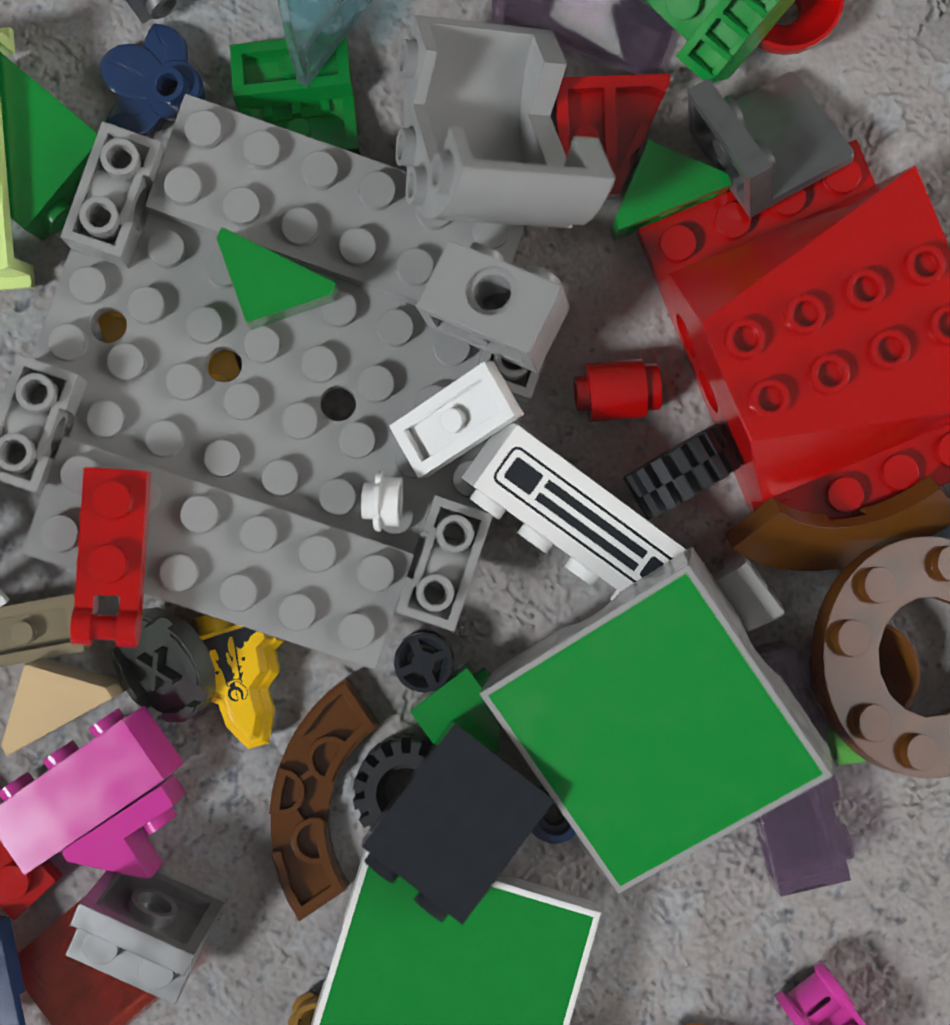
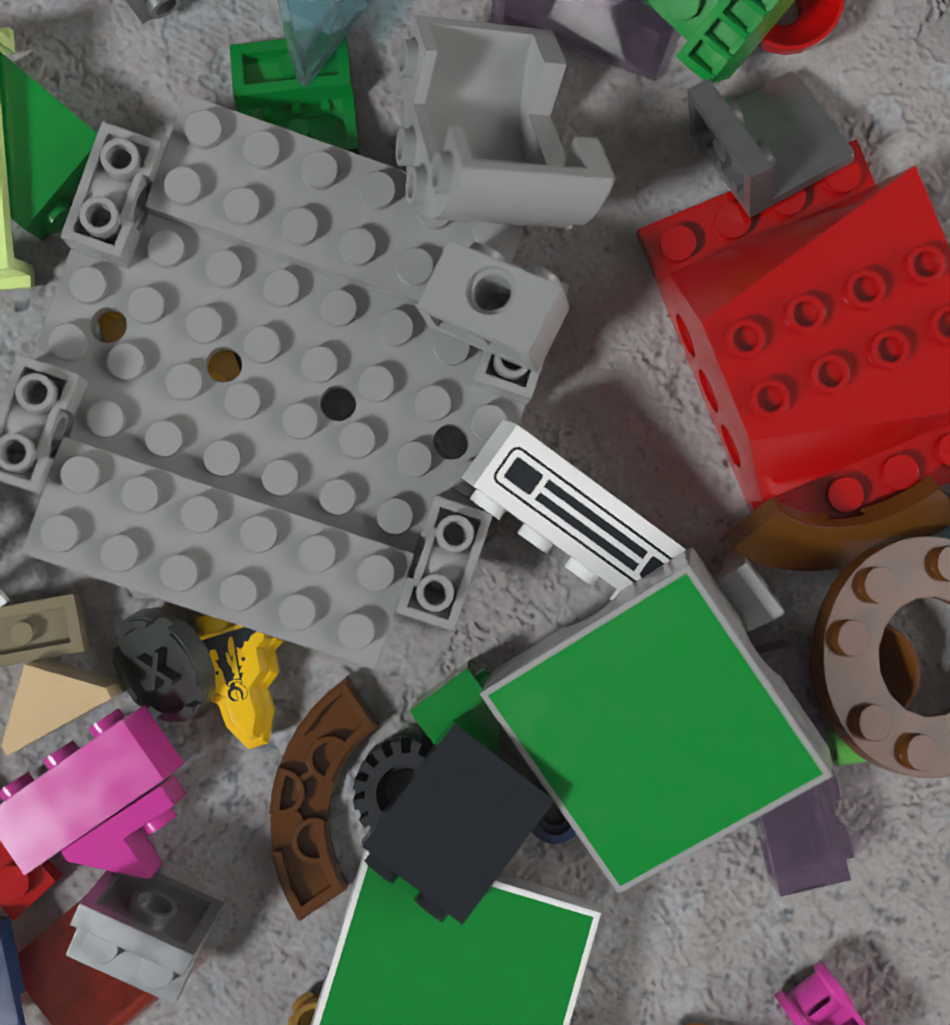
(111, 555): red plate -> none
(145, 78): dark blue plate -> none
(269, 284): green slope -> none
(383, 501): white plate -> none
(419, 674): black wheel -> none
(456, 419): white plate -> none
(614, 111): red wing -> none
(618, 389): red brick -> none
(664, 186): green slope -> none
(682, 471): black tyre -> none

